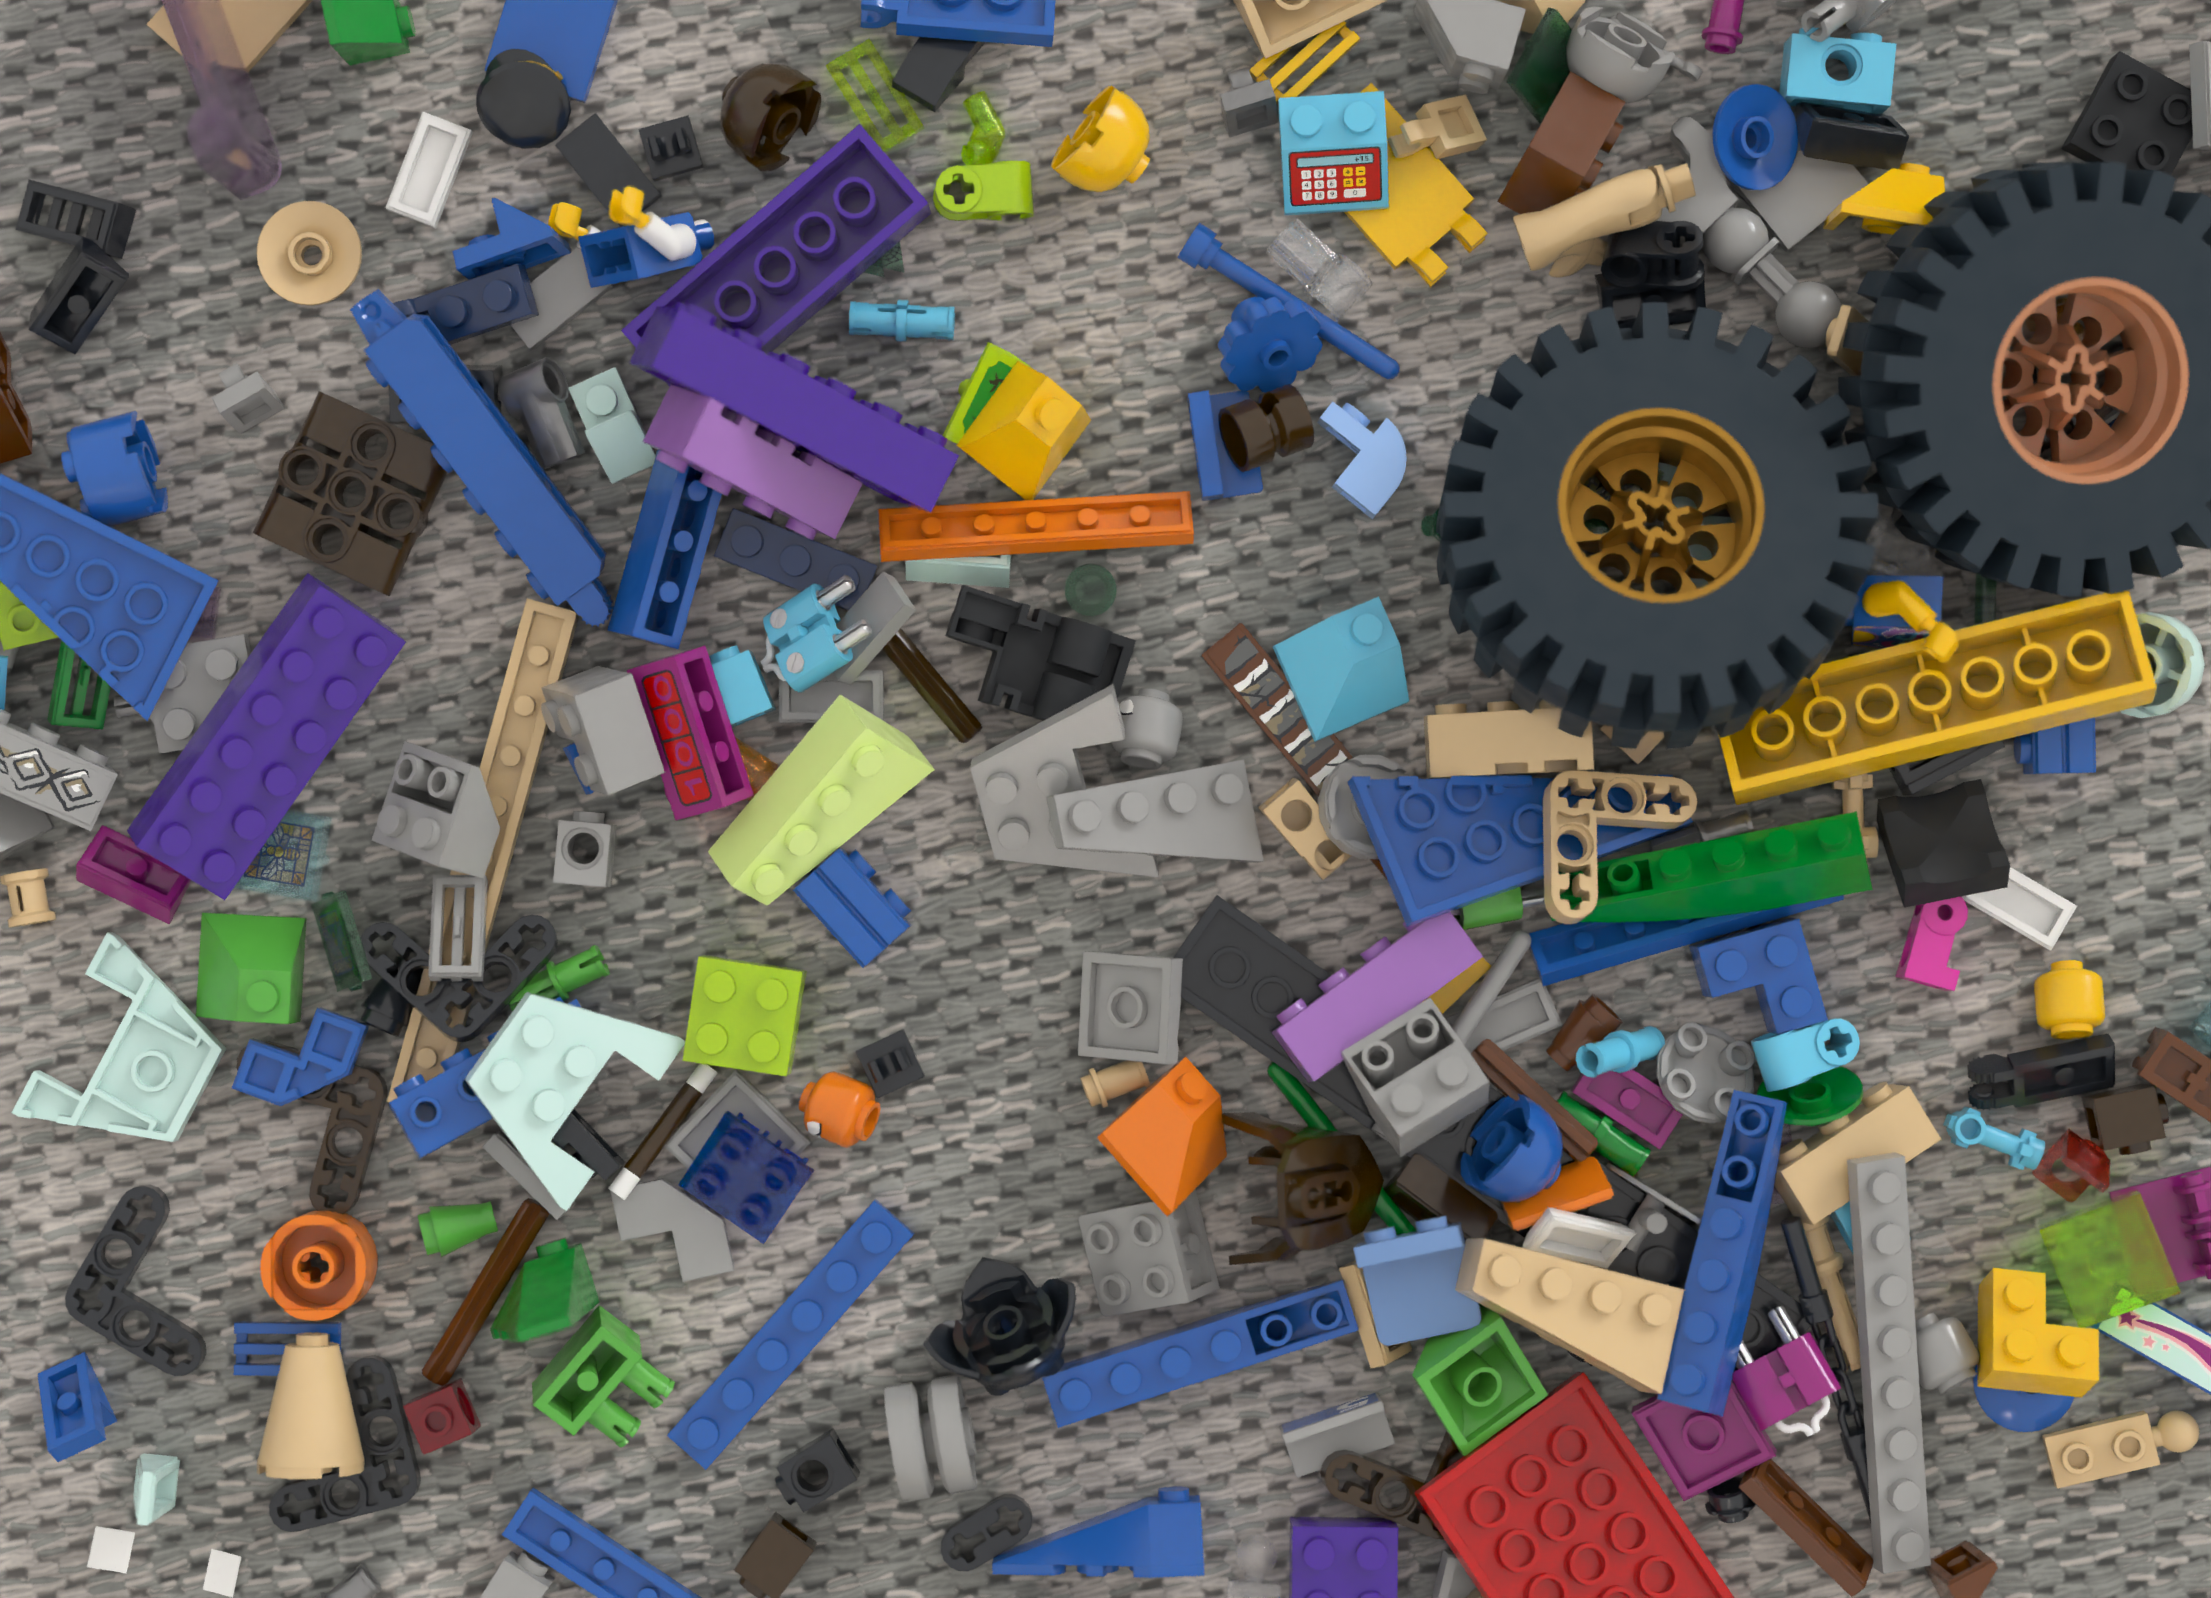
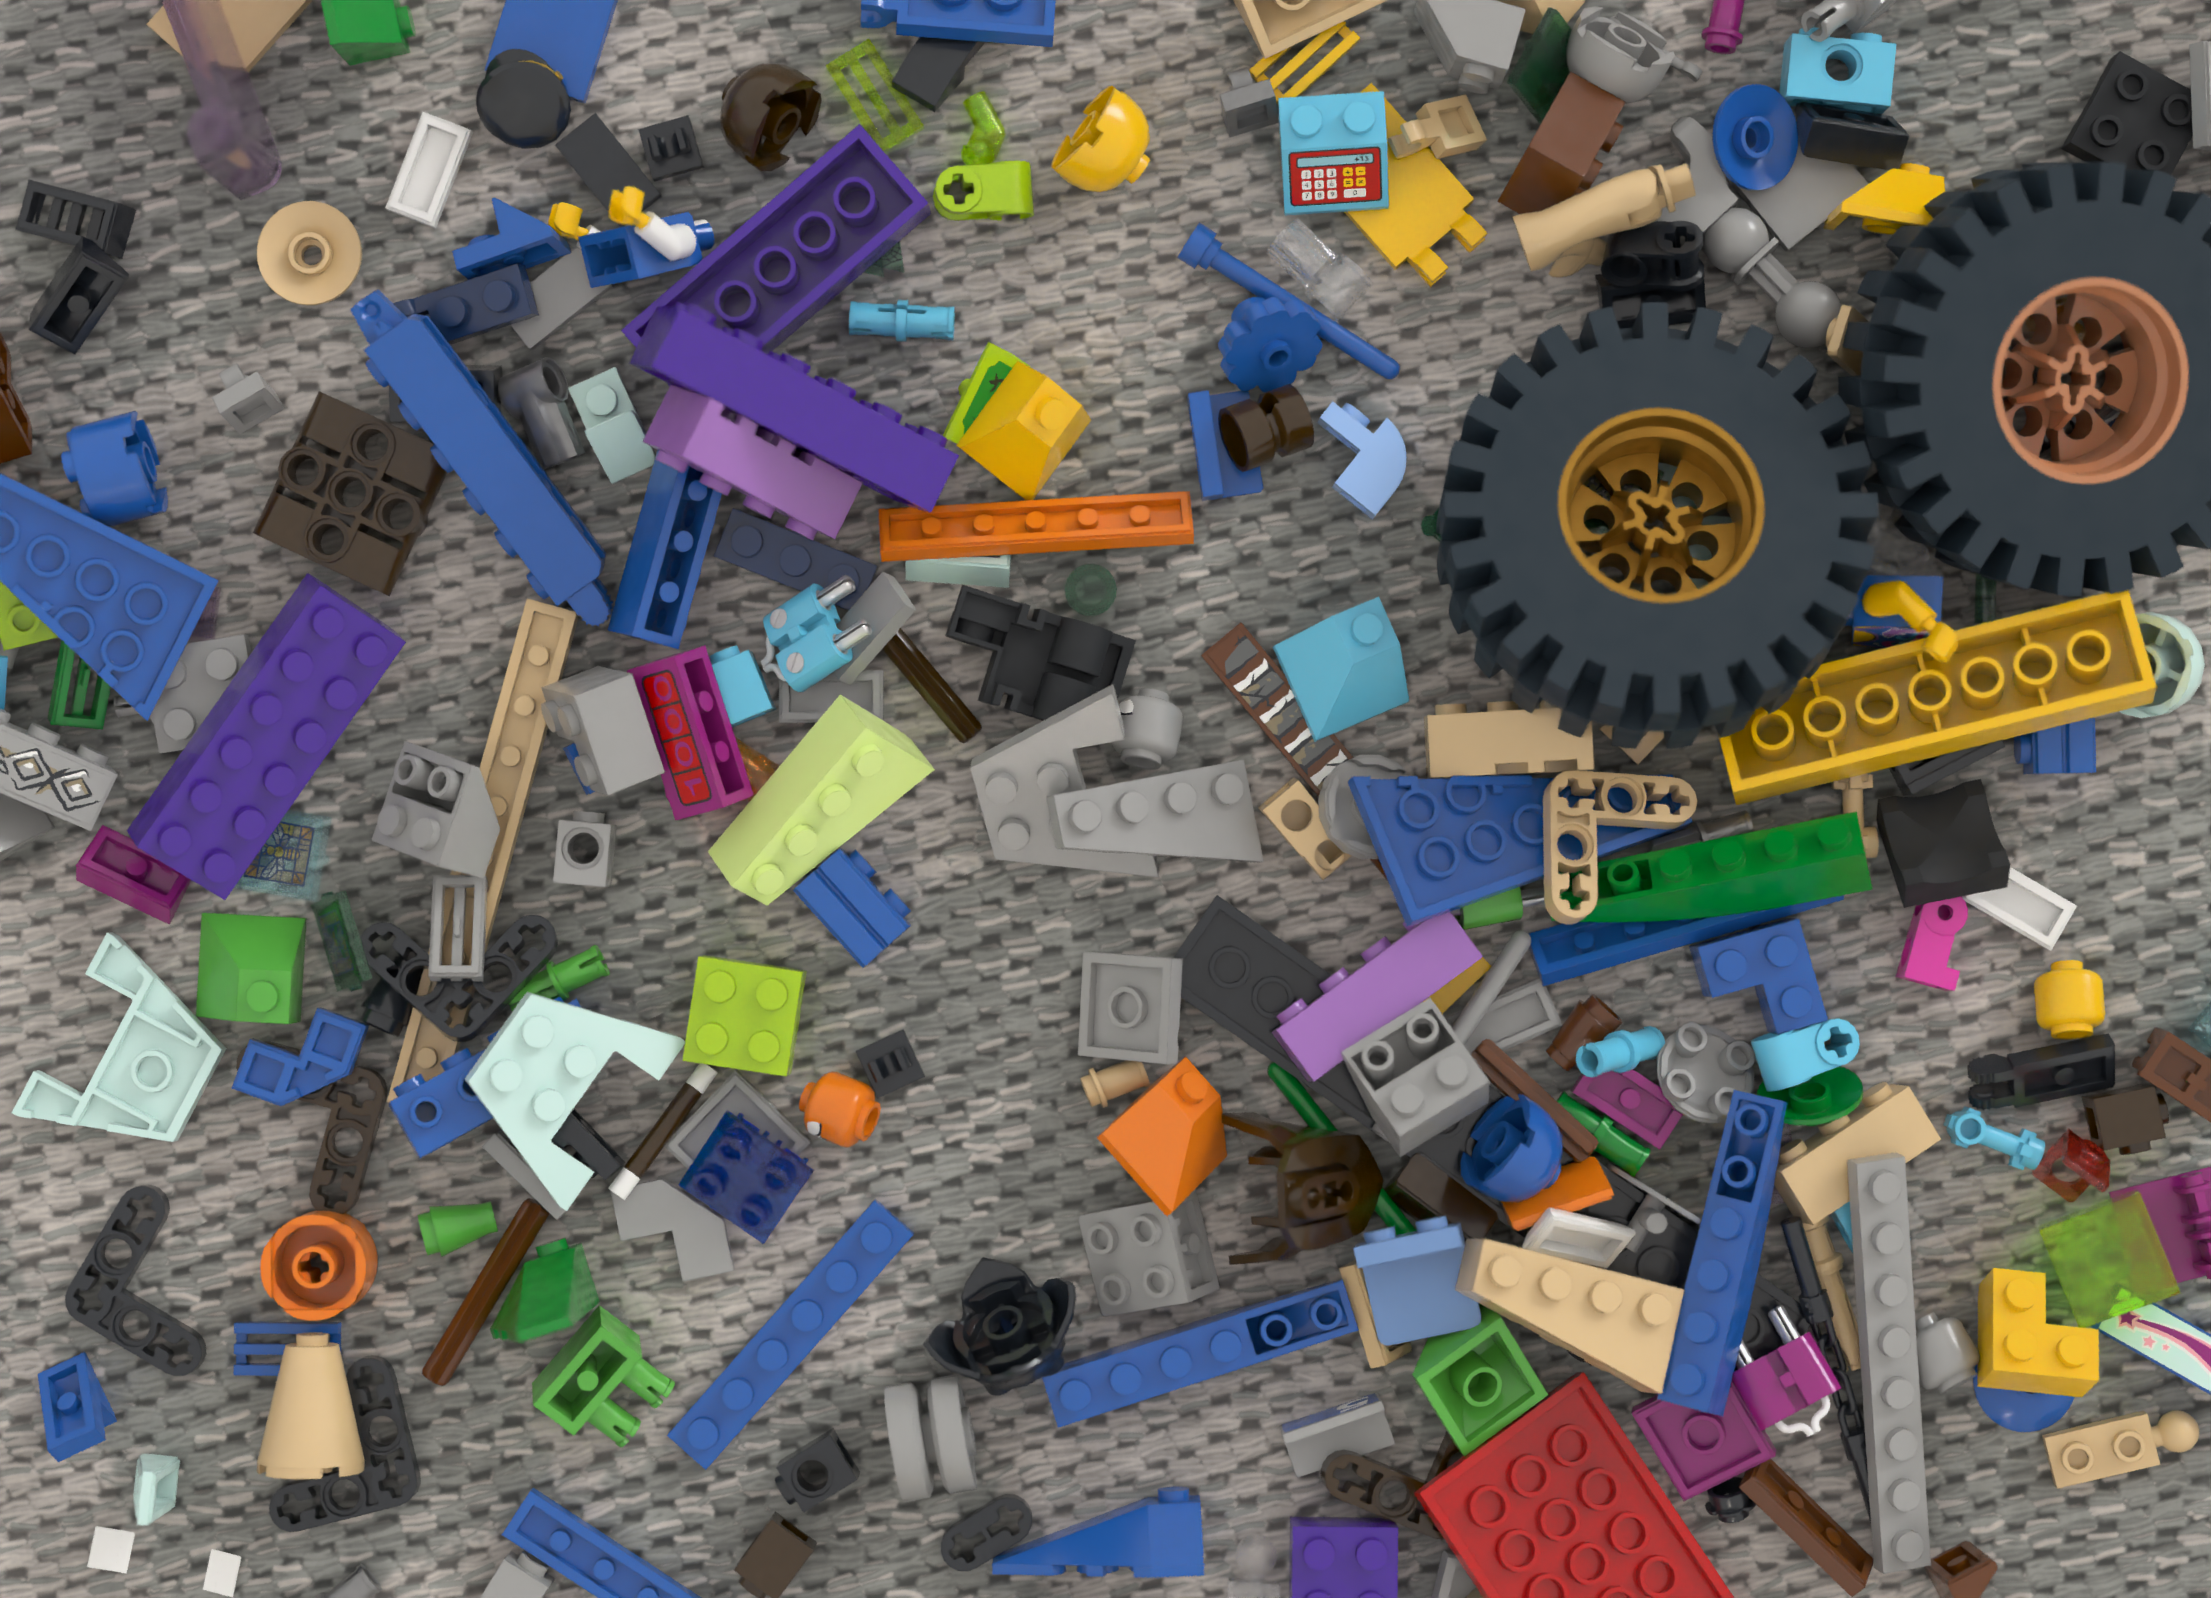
(28, 897): tan bush -> none
(442, 1416): dark red brick -> none

